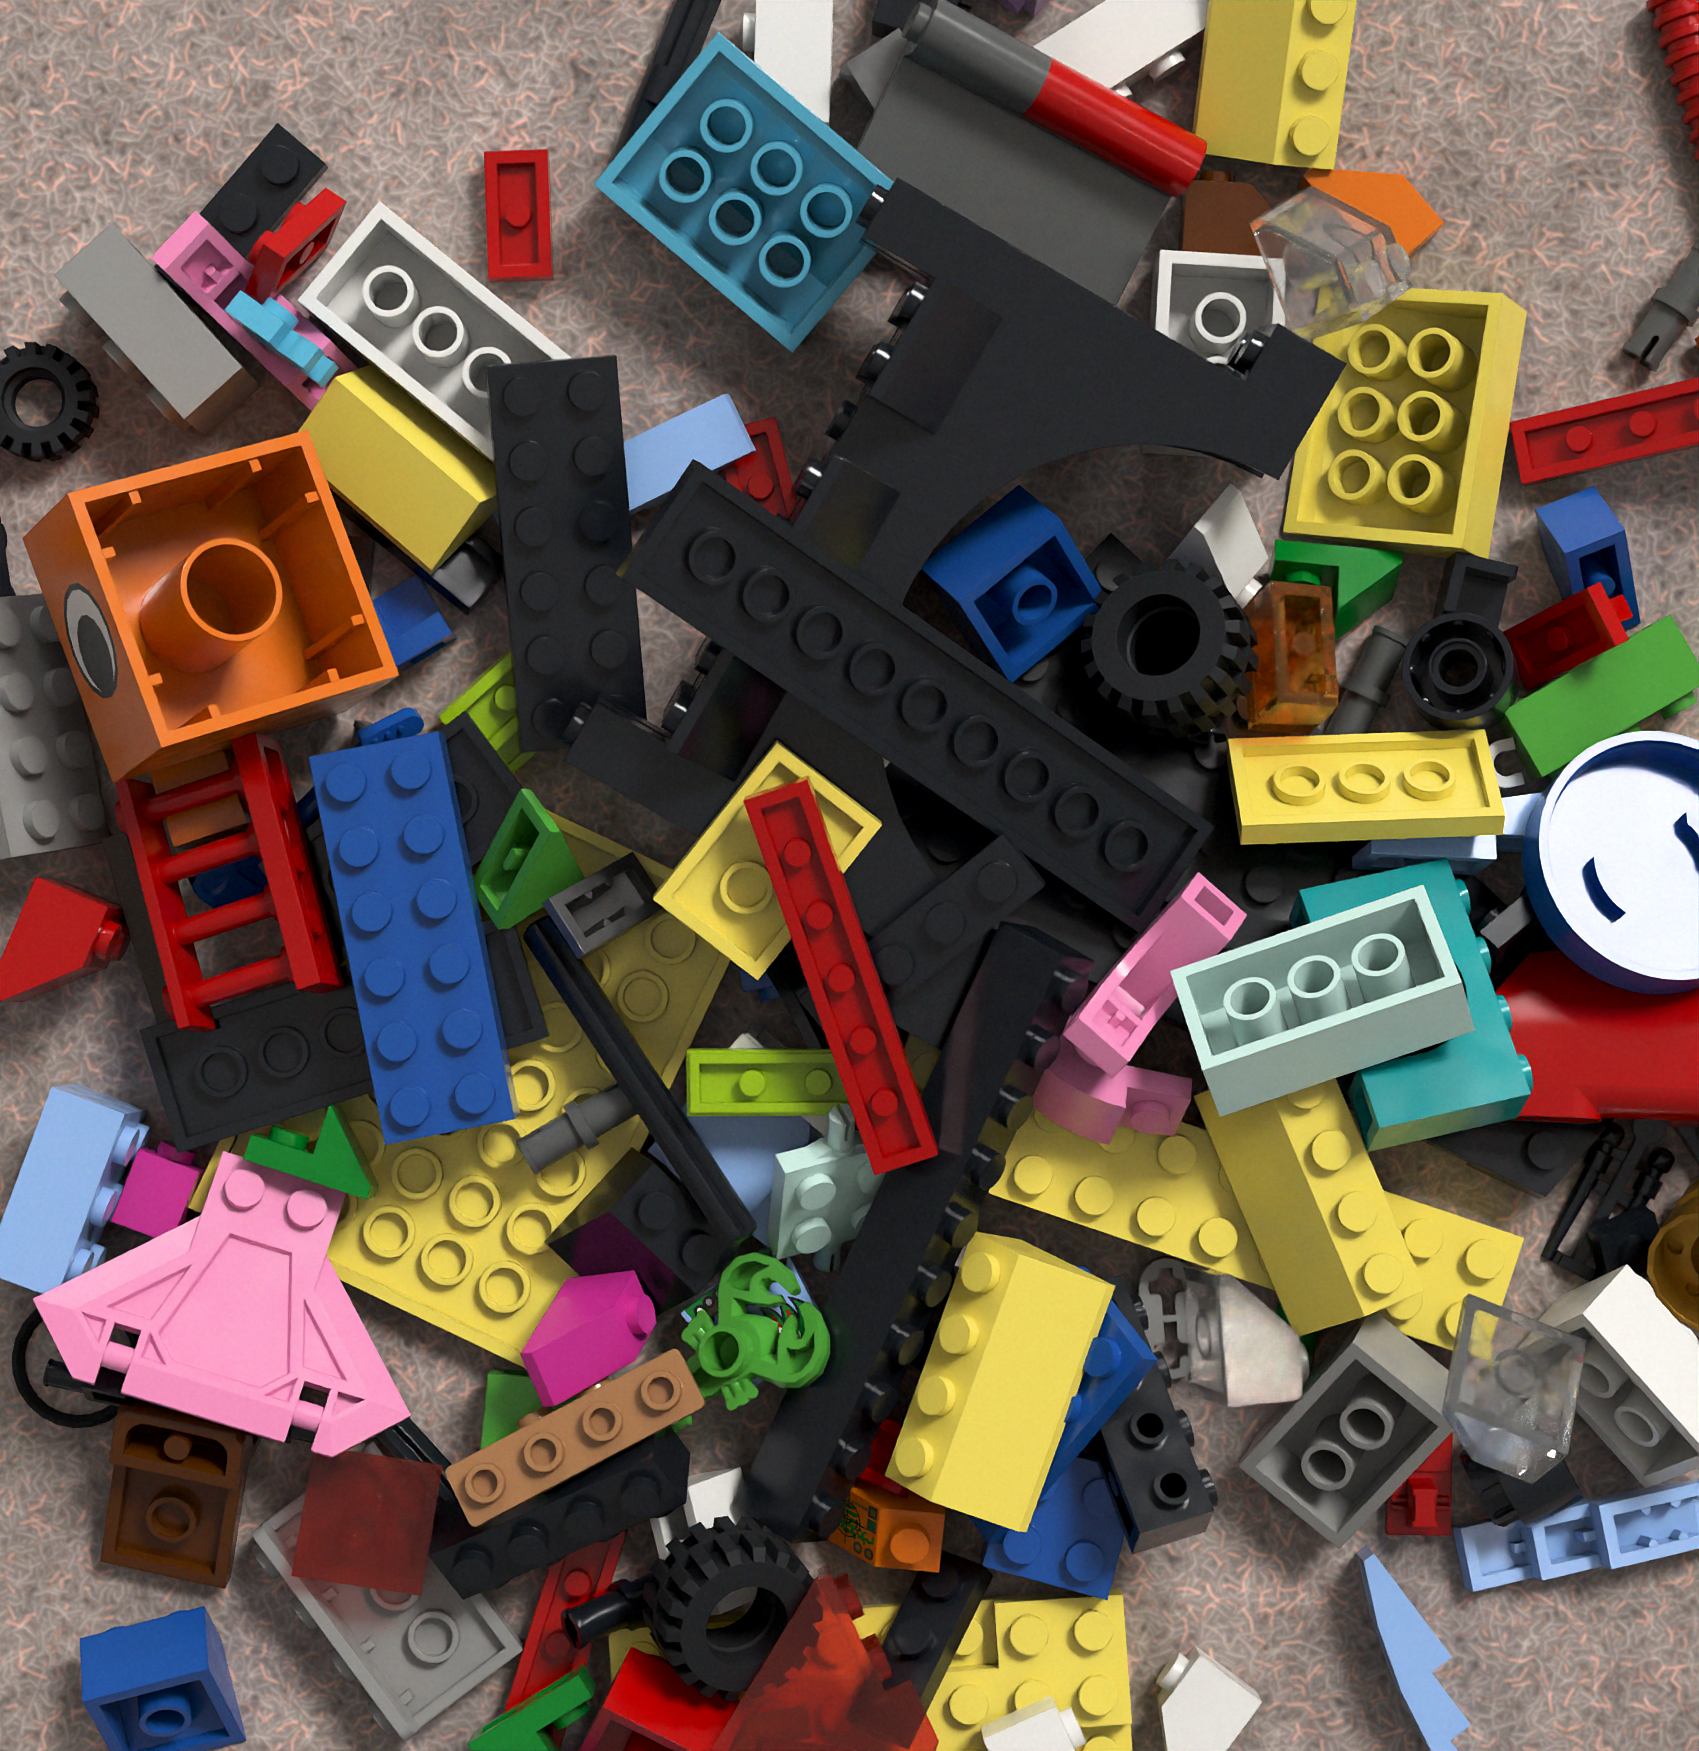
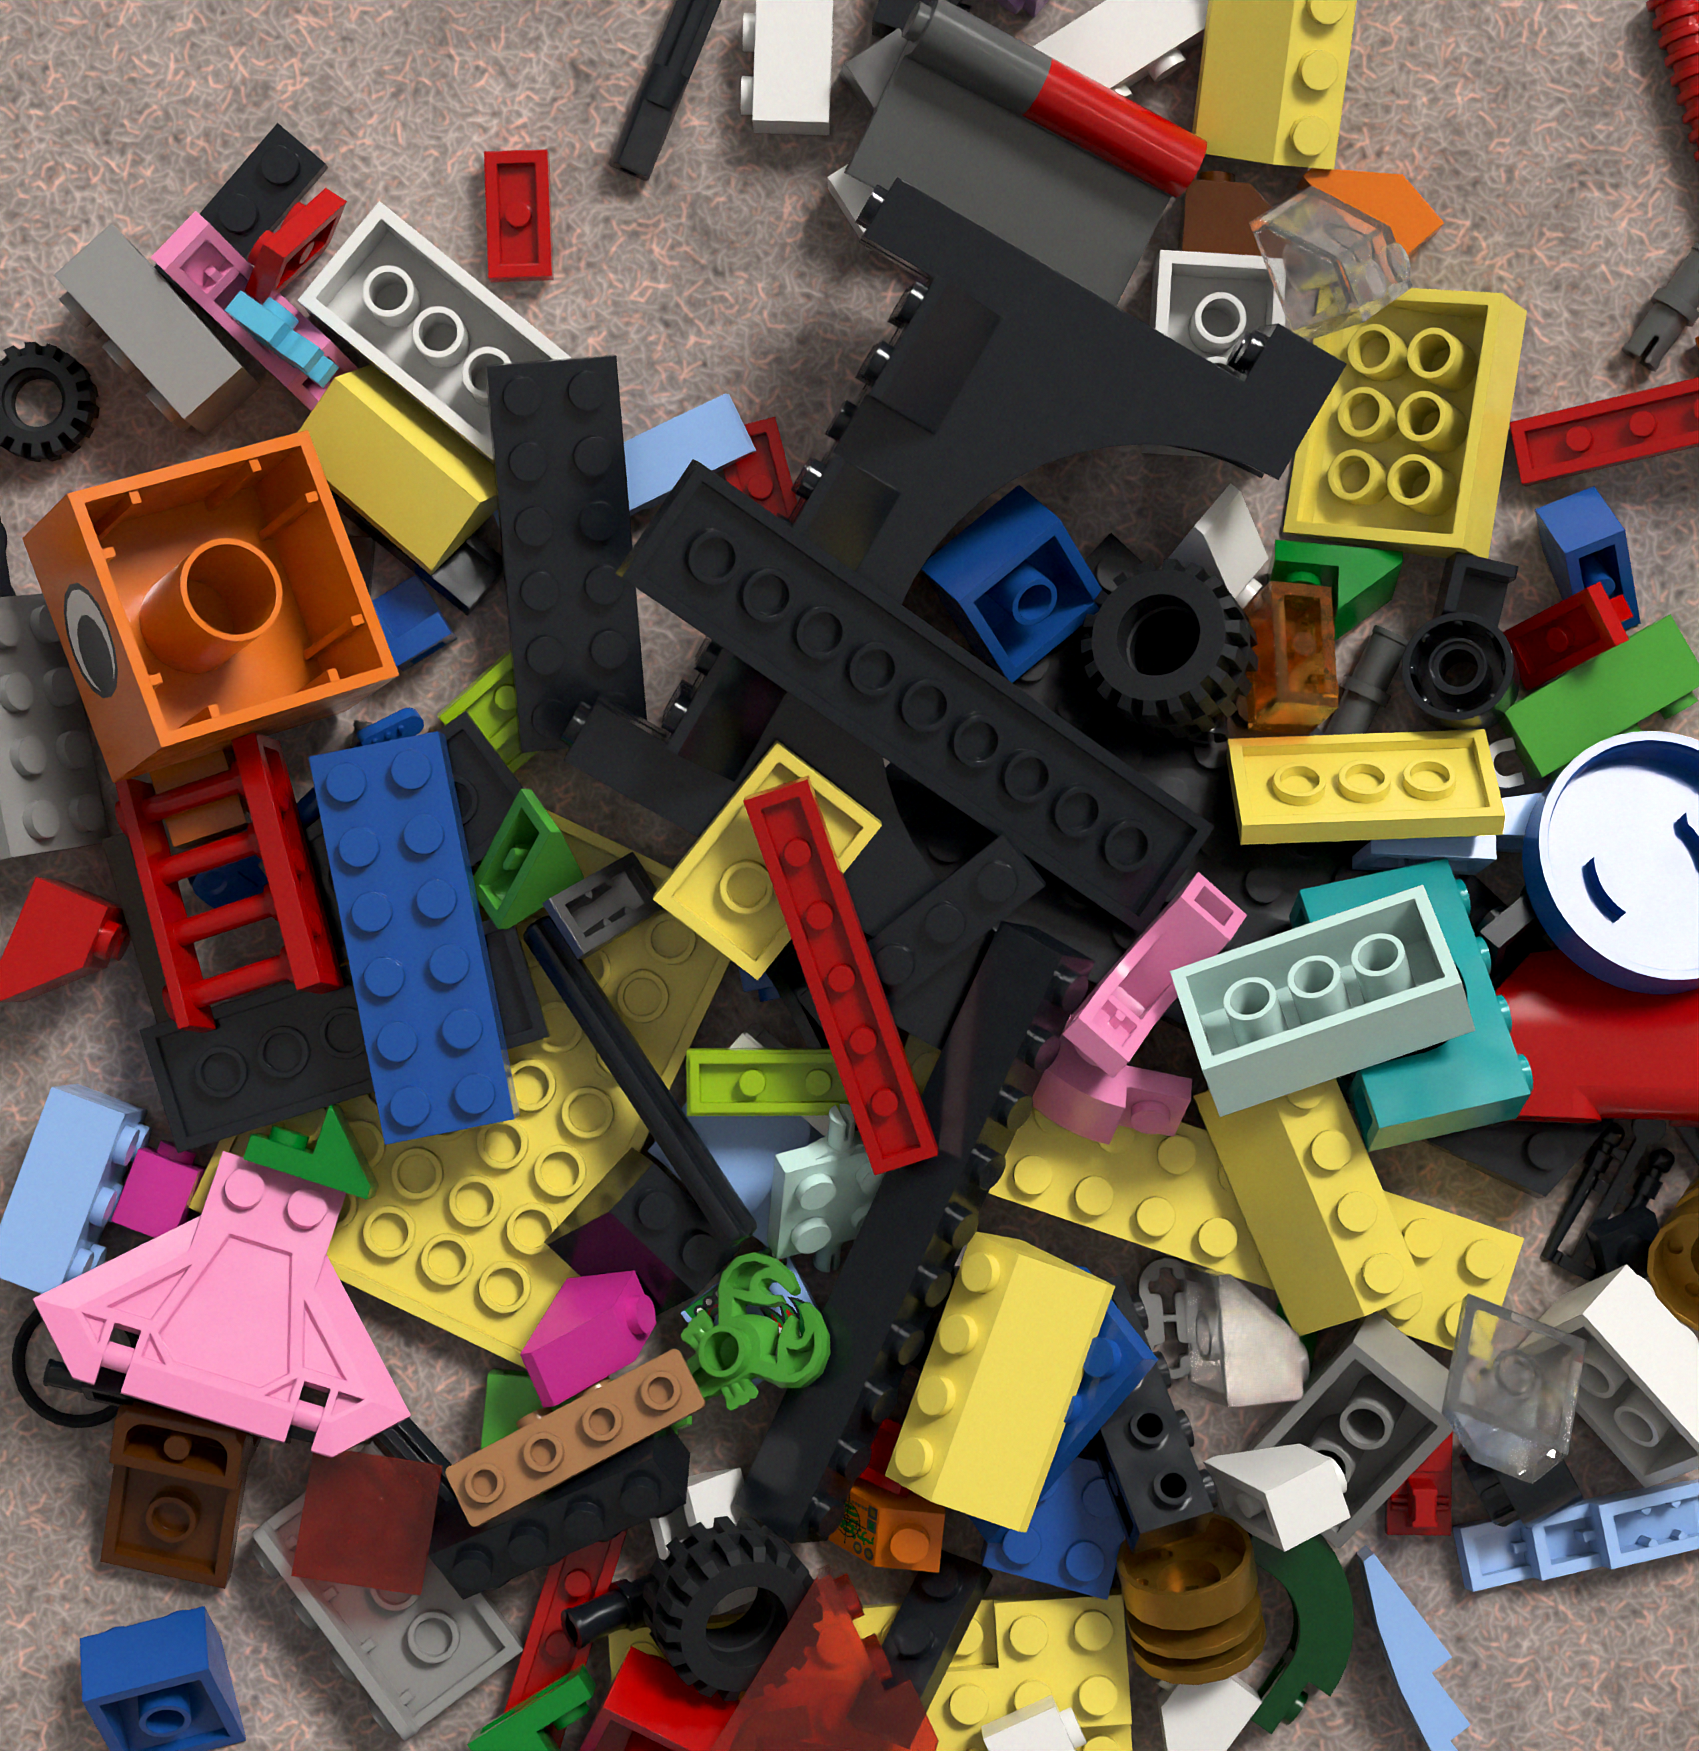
(576, 1128): dark grey pin -> none
(749, 191): medium azure slope -> none
(1194, 1605): none -> pearl gold wheel
(1280, 1492): none -> white slope
(1320, 1628): none -> dark green arch

